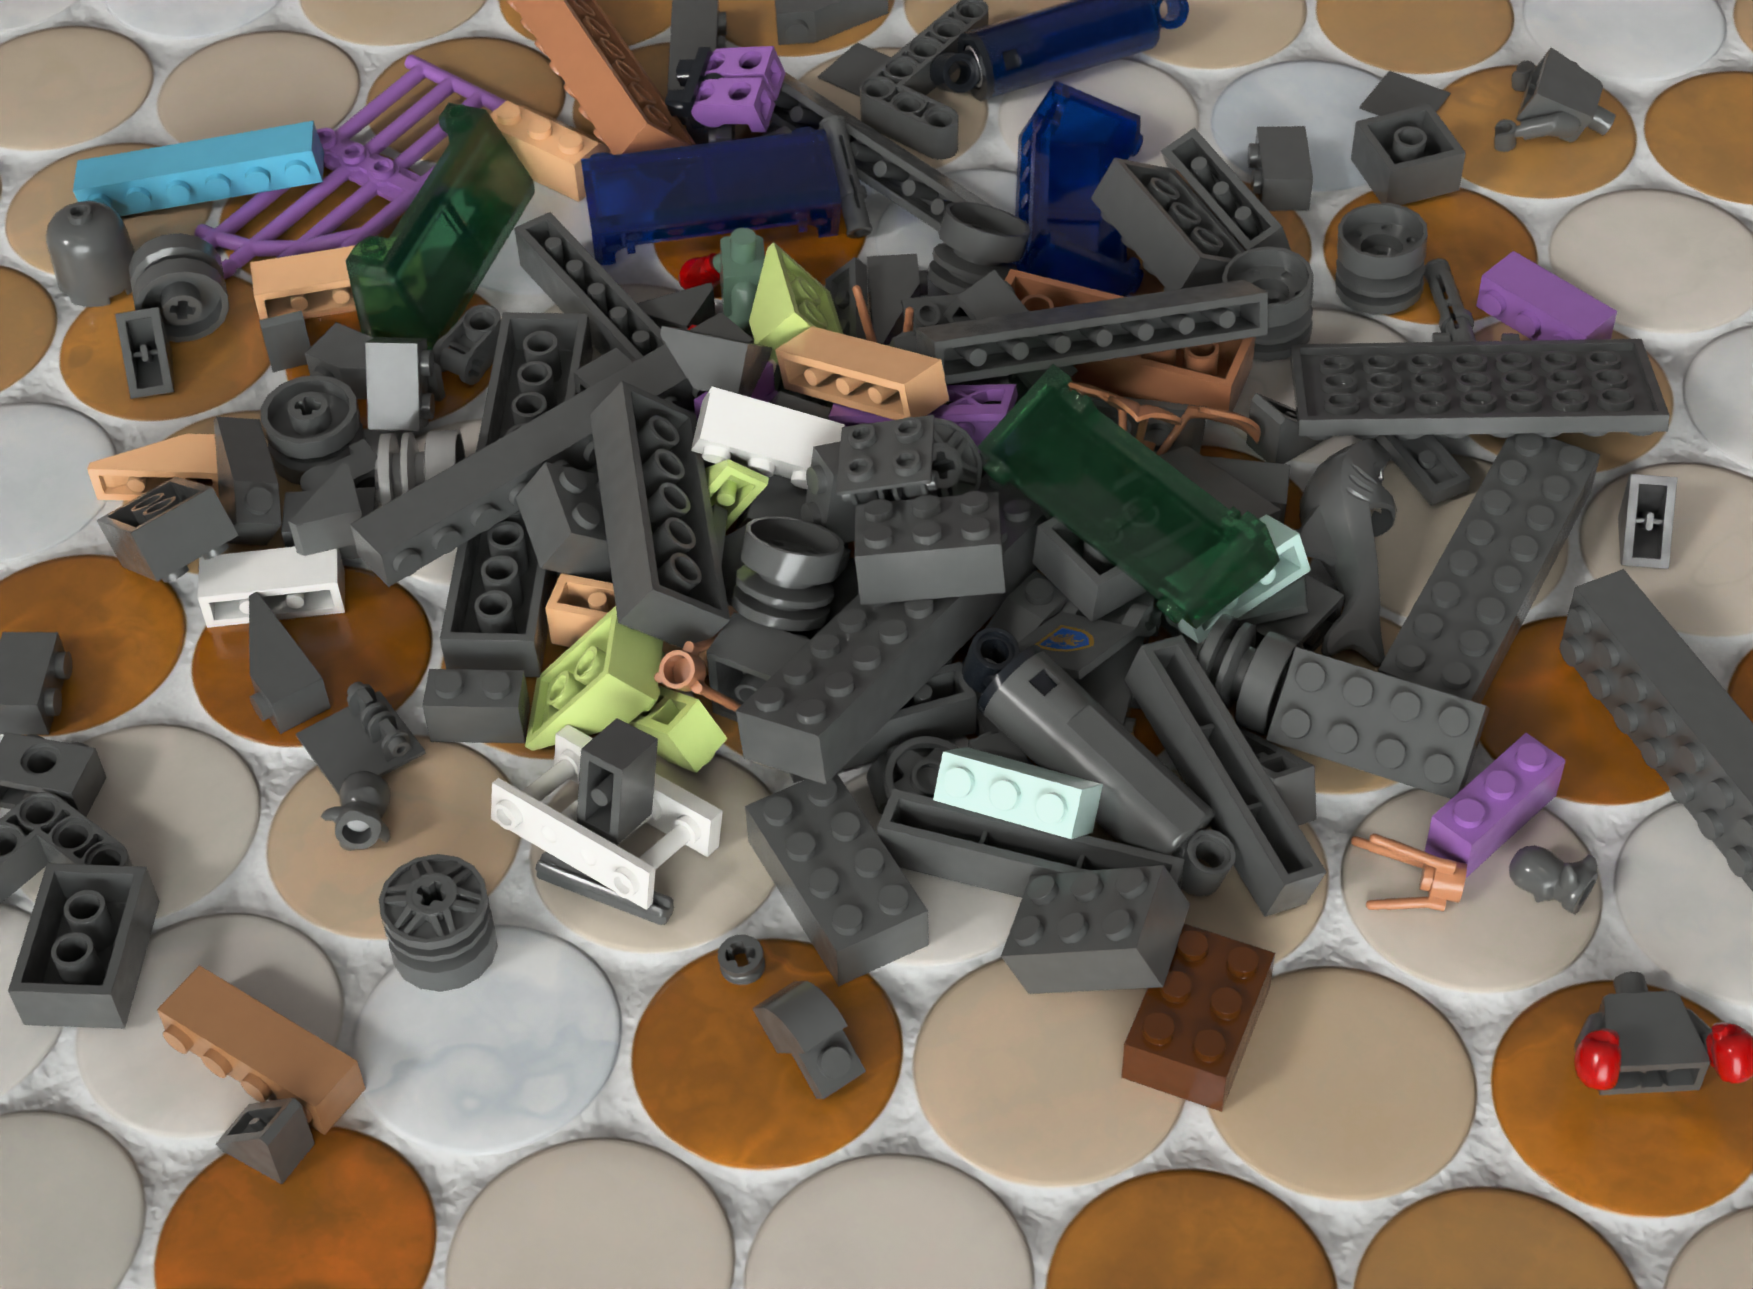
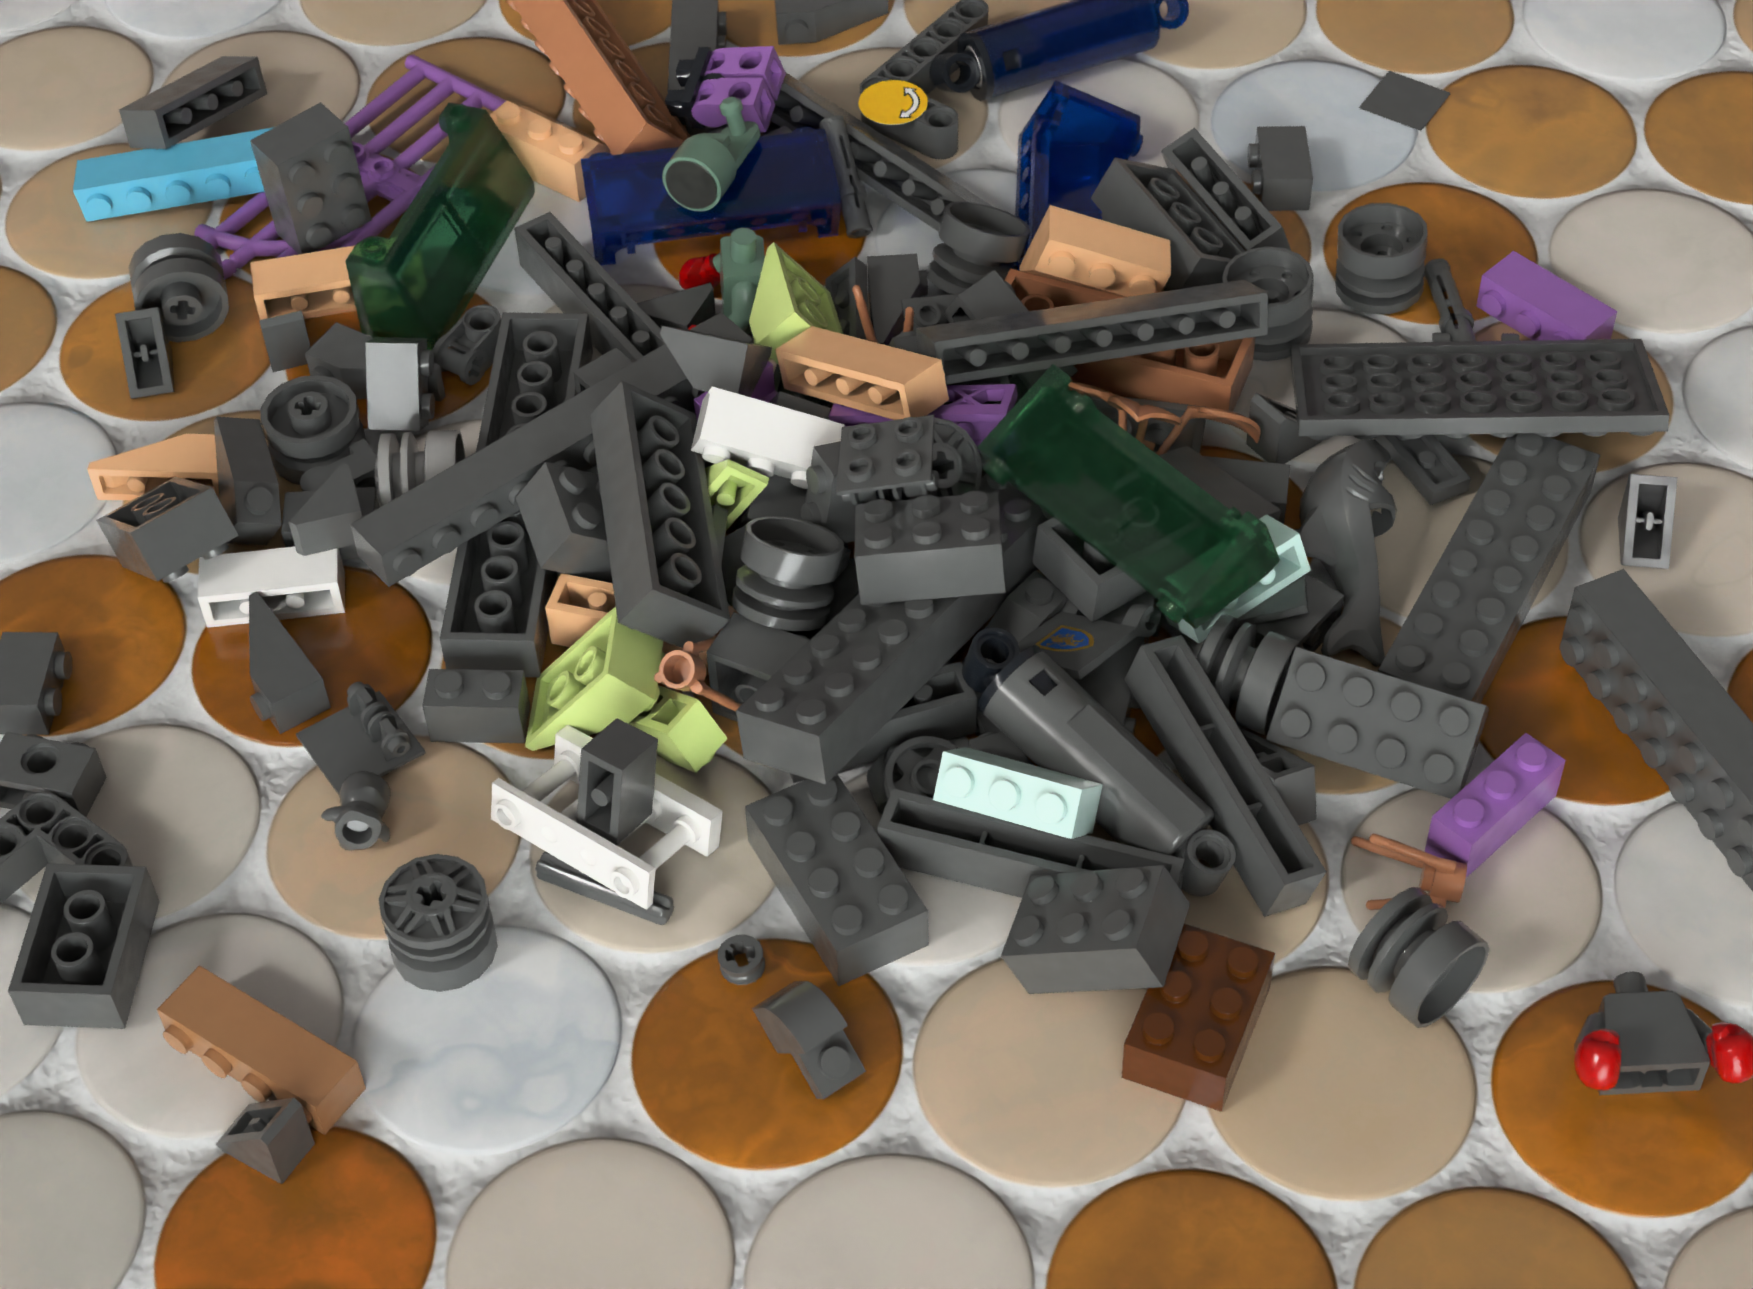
(90, 253): dark grey cylinder -> none
(193, 102): none -> dark grey brick
(311, 179): none -> dark grey brick
(709, 161): none -> sand green piece
(853, 67): dark grey sticker -> none
(893, 102): none -> yellow sticker
(1098, 254): none -> light nougat slope
(1407, 155): dark grey brick -> none
(1418, 957): none -> dark grey wheel
(1551, 878): dark grey animal -> none
(1556, 102): dark grey torso -> none

